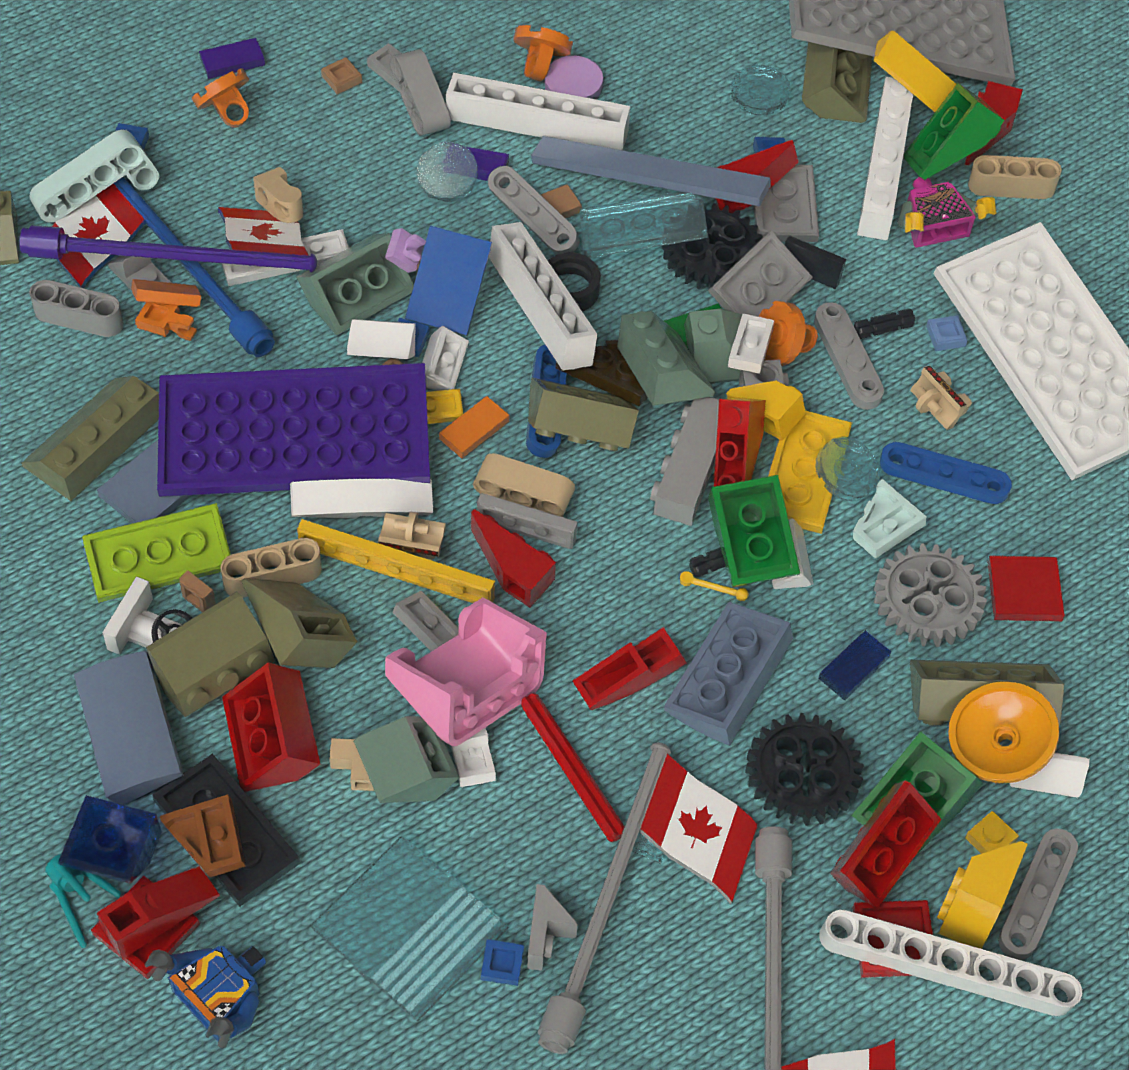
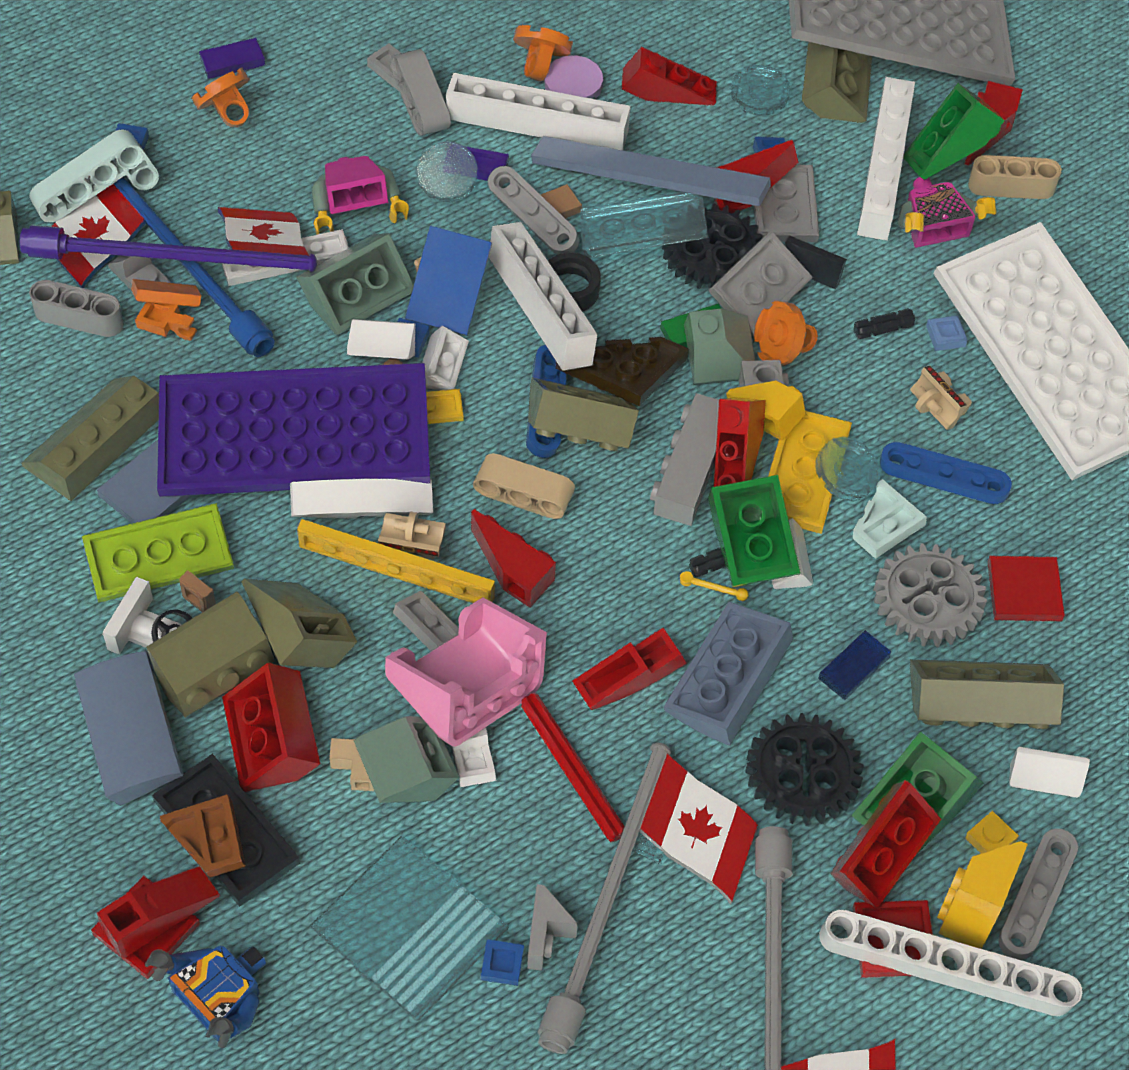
(68, 880): teal plant -> none
(111, 840): clear blue slope -> none
(279, 197): tan leg -> none
(284, 556): tan beam -> none
(341, 75): medium nougat tile -> none
(352, 186): none -> dark pink torso
(405, 250): lavender tile -> none
(474, 427): orange tile -> none
(529, 521): light grey tile -> none
(660, 360): sand green slope -> none
(664, 80): none -> red slope
(751, 343): white plate -> none
(848, 356): light grey plate -> none
(913, 70): yellow slope -> none
(1002, 713): light orange dish -> none

